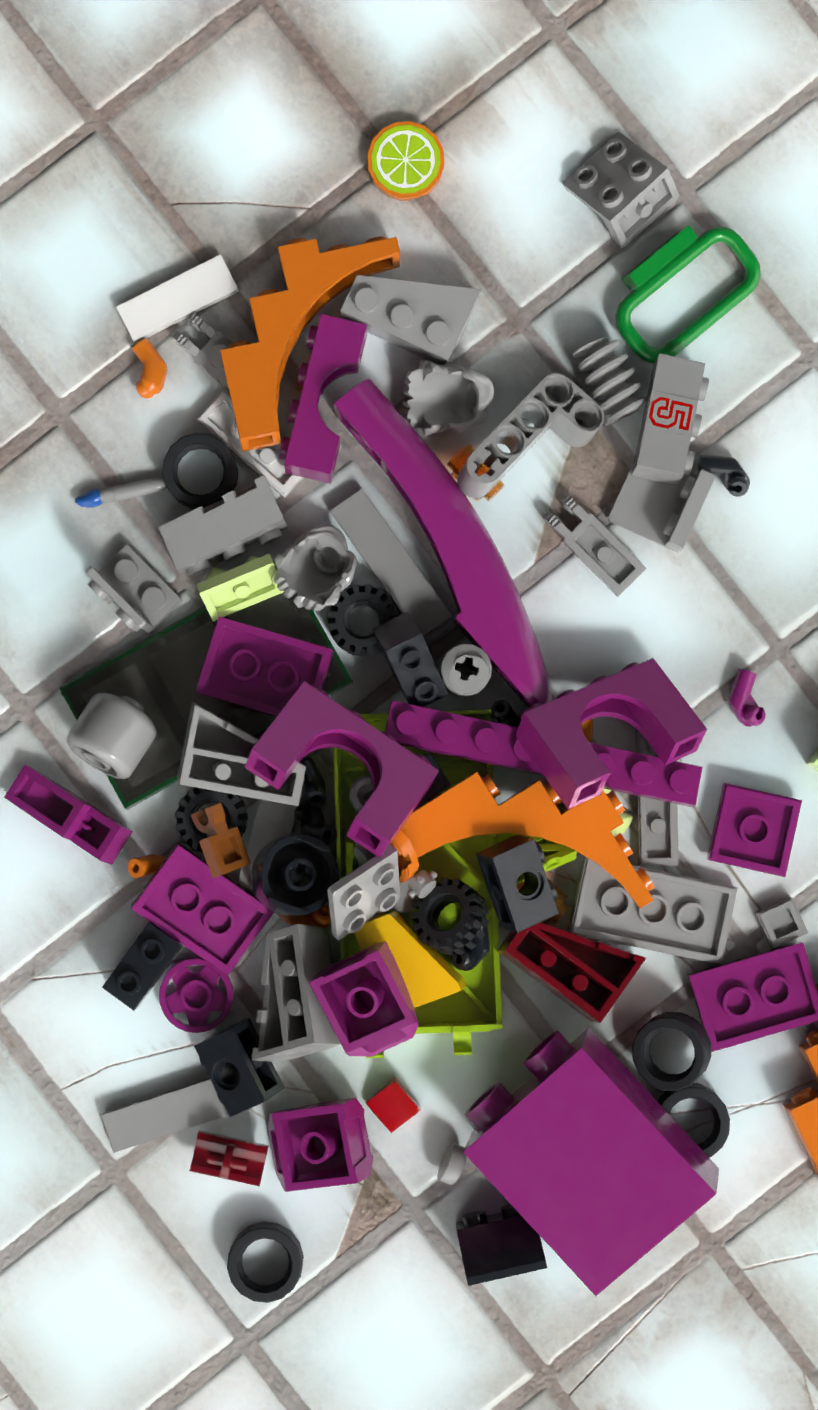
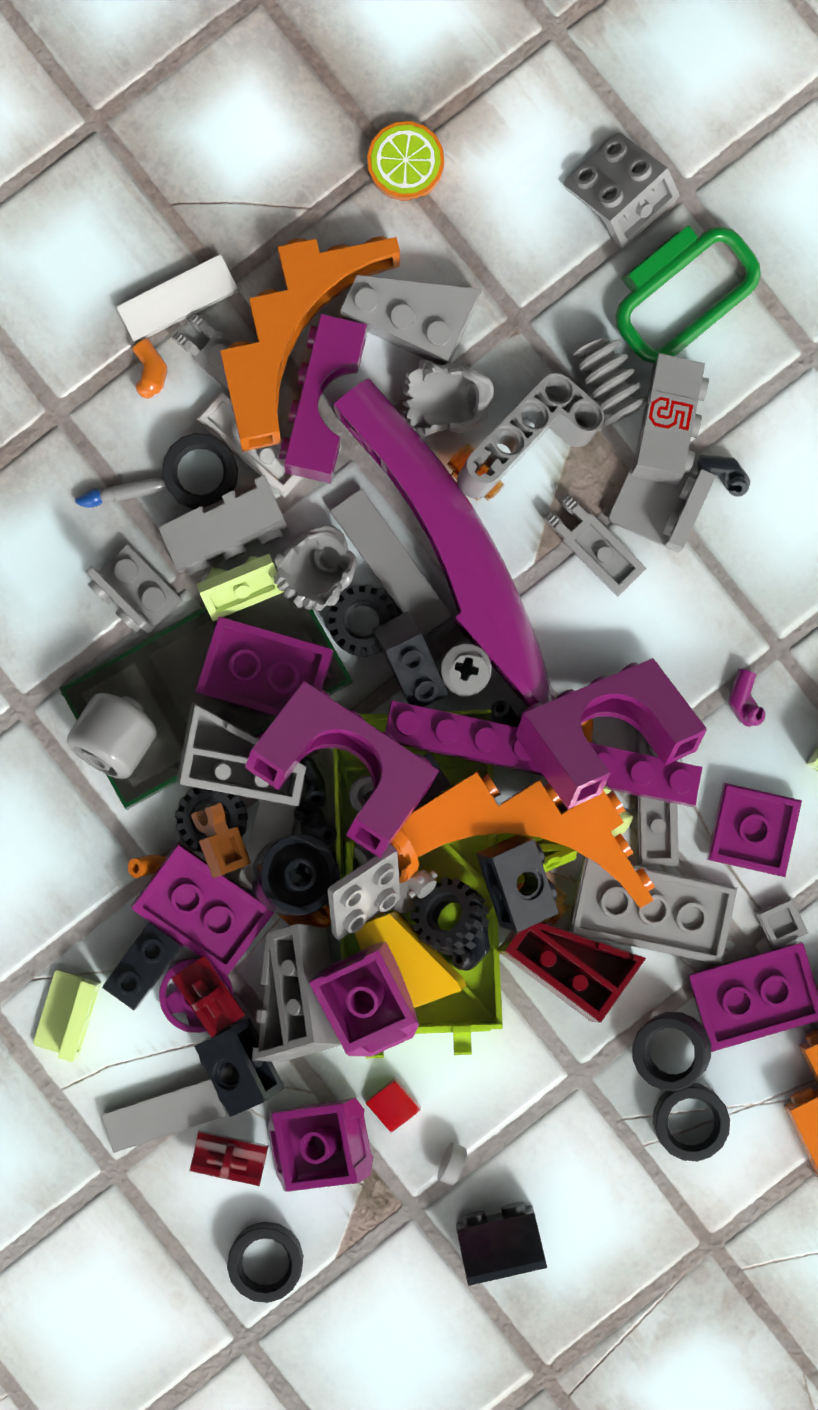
(66, 1014): none -> yellowish green panel
(68, 815): magenta slope -> none
(208, 995): none -> dark red hips
(589, 1158): magenta brick -> none

